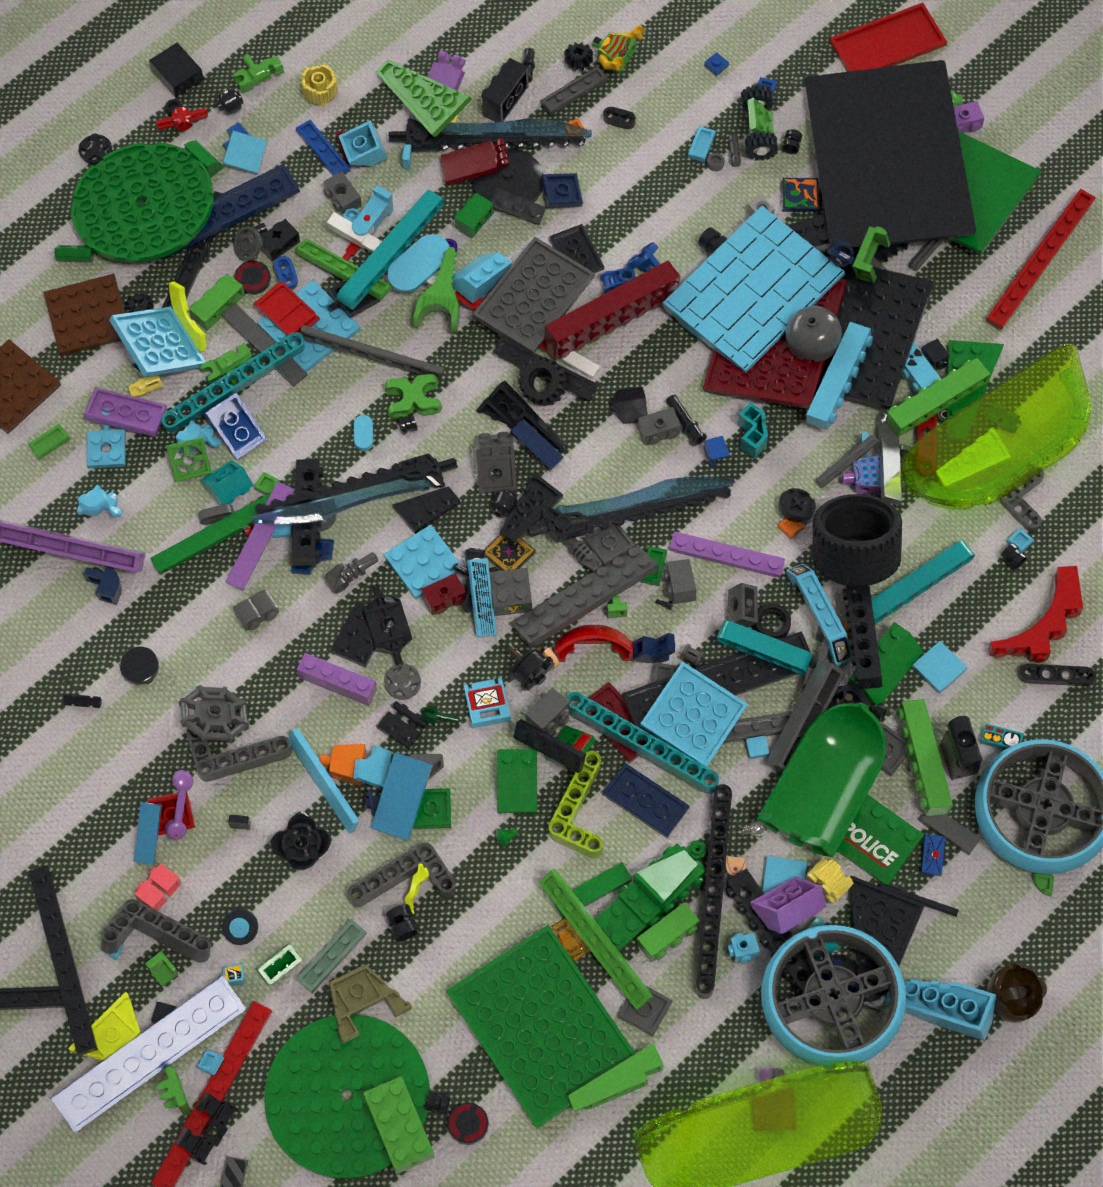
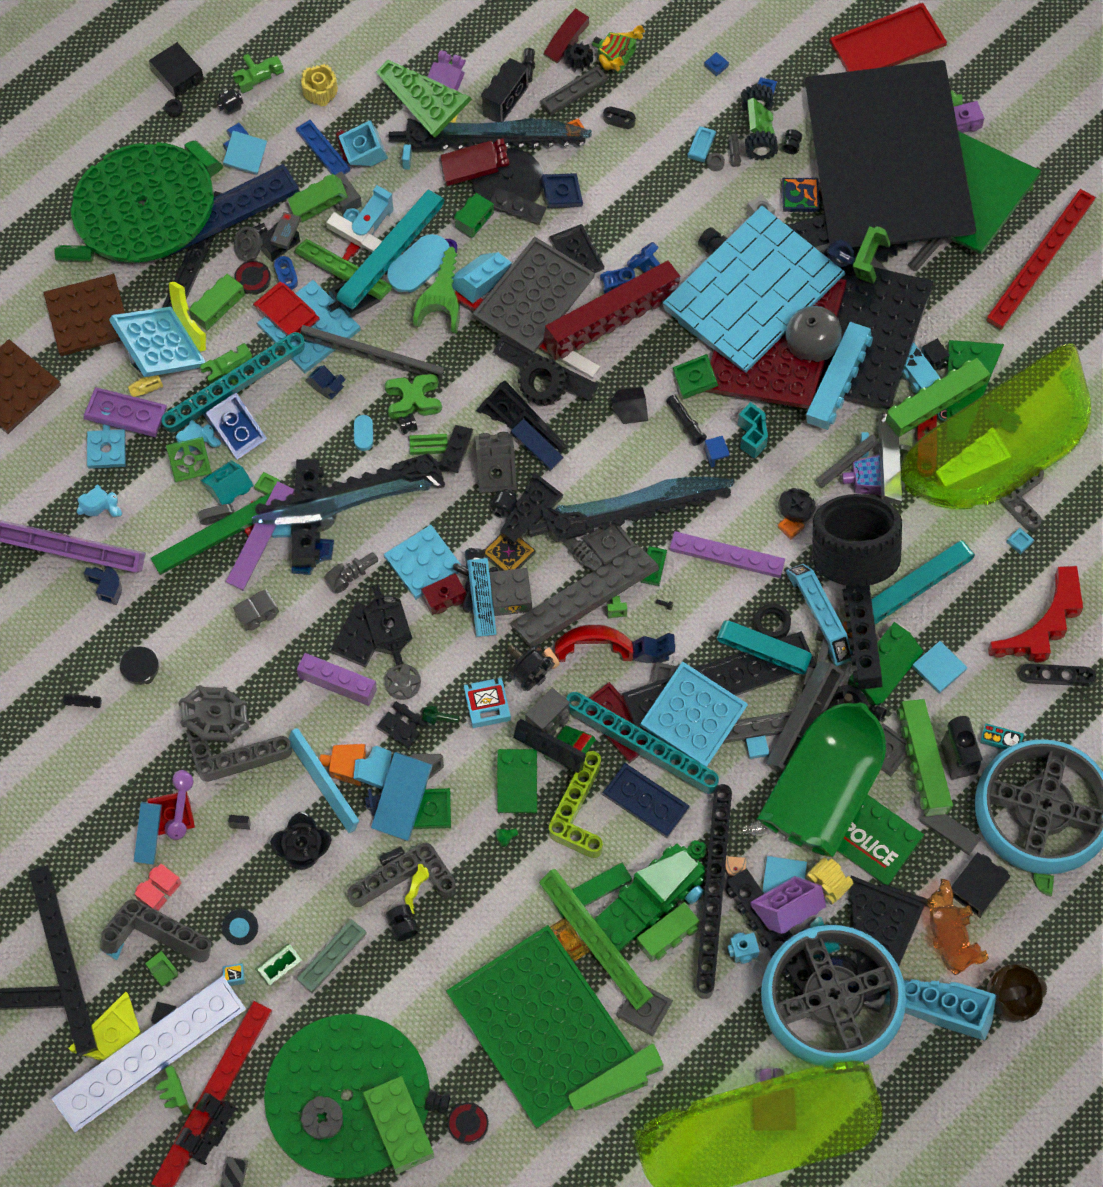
(49, 441): bright green tile -> none
(94, 148): black wheel -> none
(146, 301): black gear -> none
(182, 119): red axle -> none
(210, 1062): medium azure tile -> none
(261, 341): dark grey tile -> none
(285, 230): none -> dark grey tile
(317, 197): none -> bright green brick
(324, 1129): none -> dark grey plate
(325, 382): none -> dark blue brick
(358, 992): olive wing -> none
(386, 858): none -> black pin
(426, 508): black wing -> none
(428, 441): none -> bright green tile
(456, 449): none -> black plate
(566, 34): none -> dark red slope
(659, 426): dark grey brick -> none
(681, 581): dark grey brick -> none
(692, 655): dark grey bush -> none
(694, 895): none -> medium azure tile
(695, 376): none -> green tile
(743, 604): dark grey brick -> none
(933, 855): blue tile -> none
(950, 931): none -> clear orange animal
(979, 884): none -> black brick
(1013, 555): black wheel -> none

